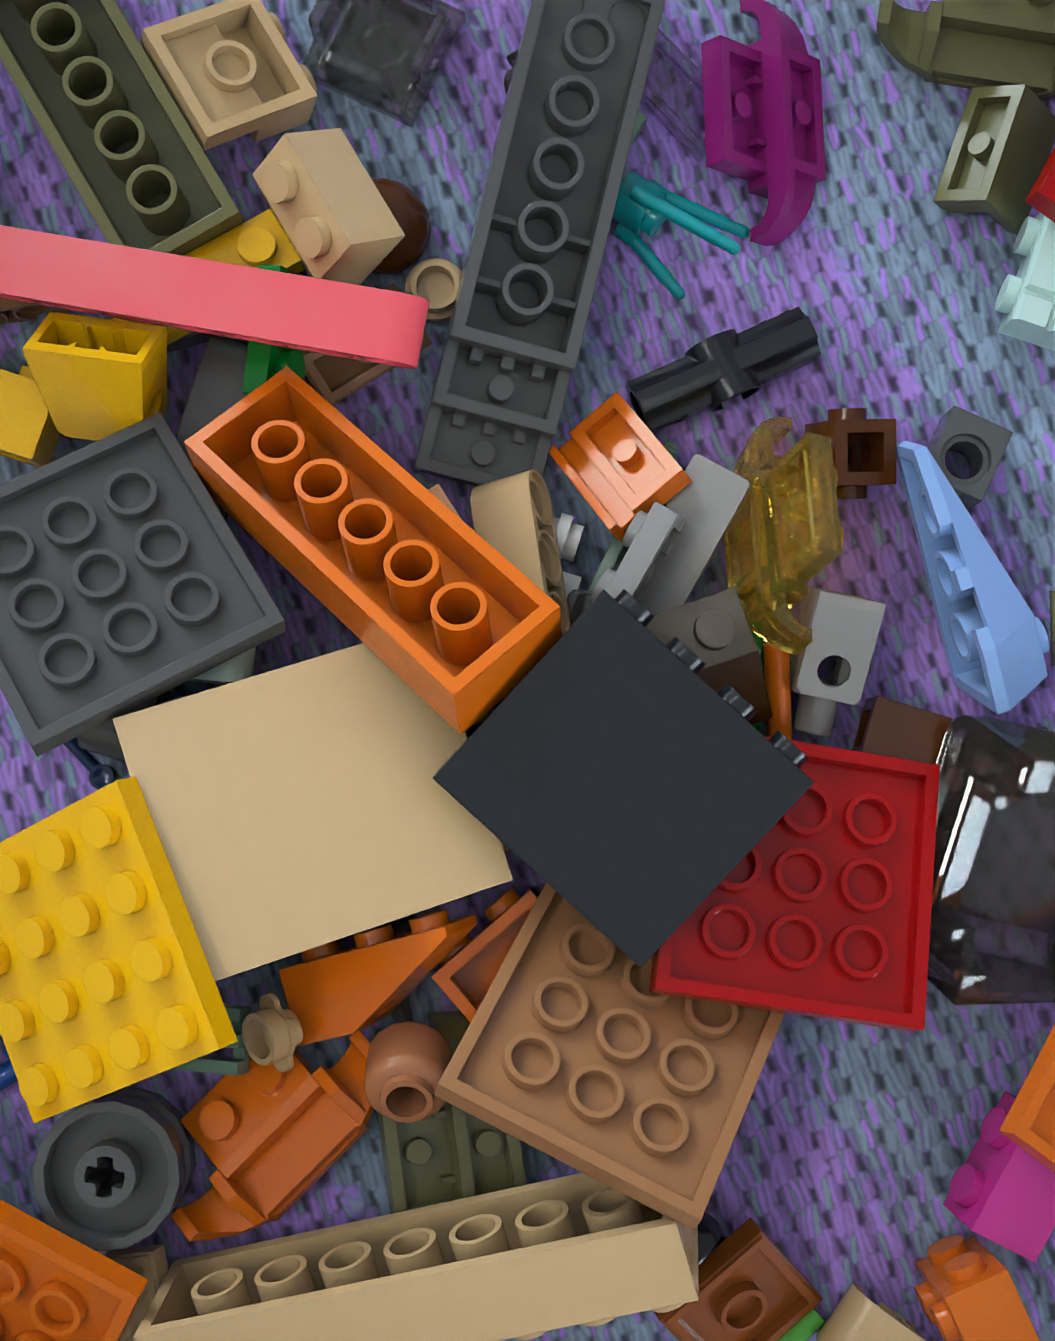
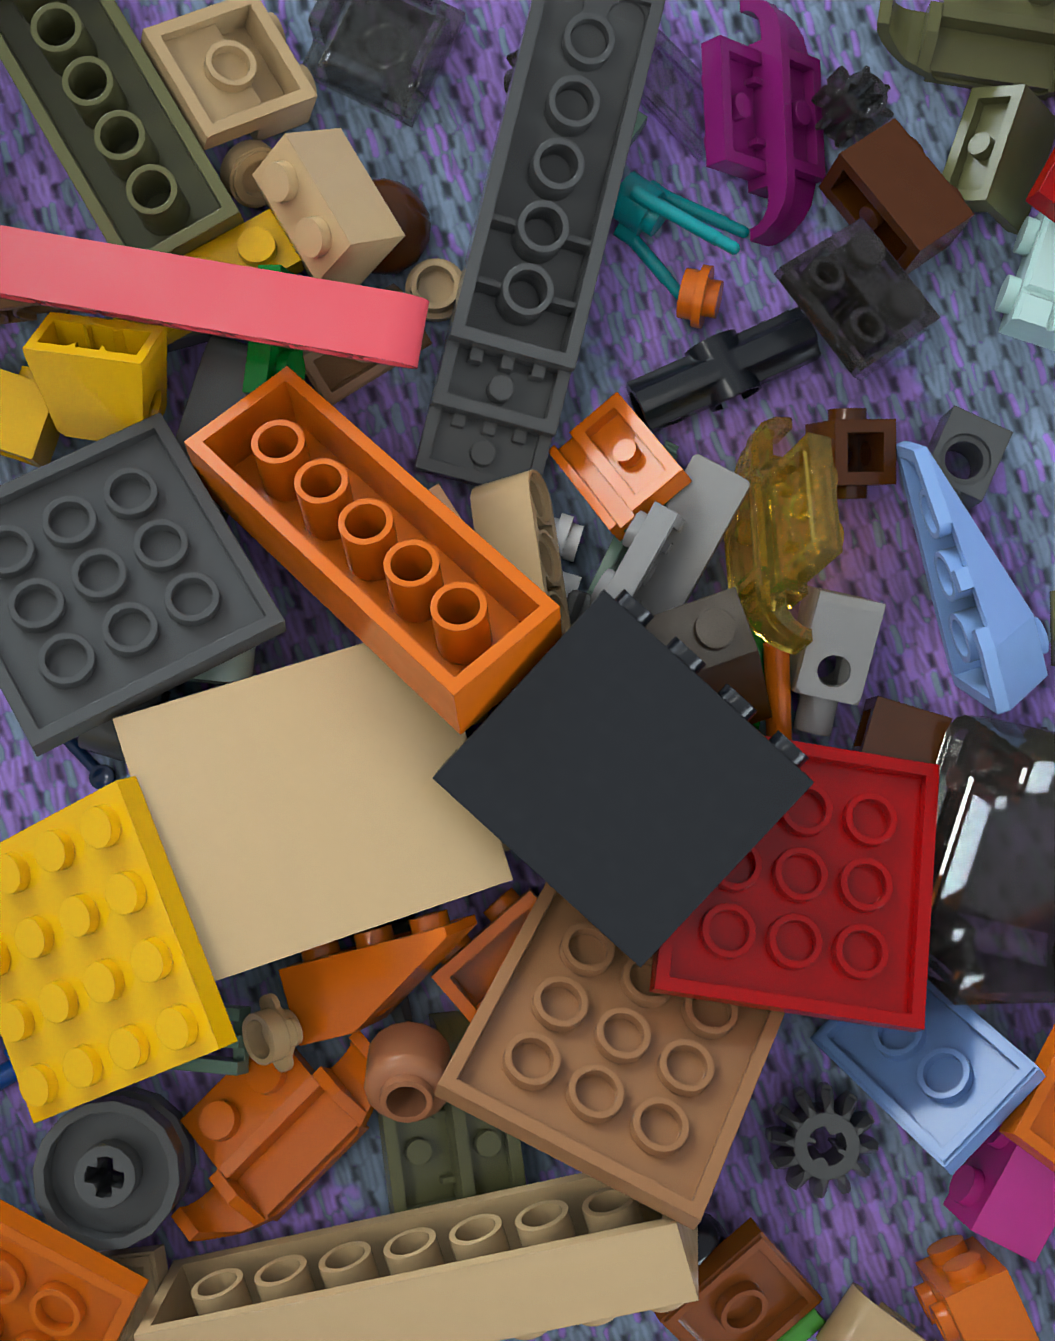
(238, 168): none -> tan tile
(699, 295): none -> orange plate
(838, 1119): none -> dark grey gear
(852, 105): none -> clear smoke gear
(858, 298): none -> clear smoke slope
(897, 194): none -> reddish brown brick
(938, 1083): none -> medium blue tile

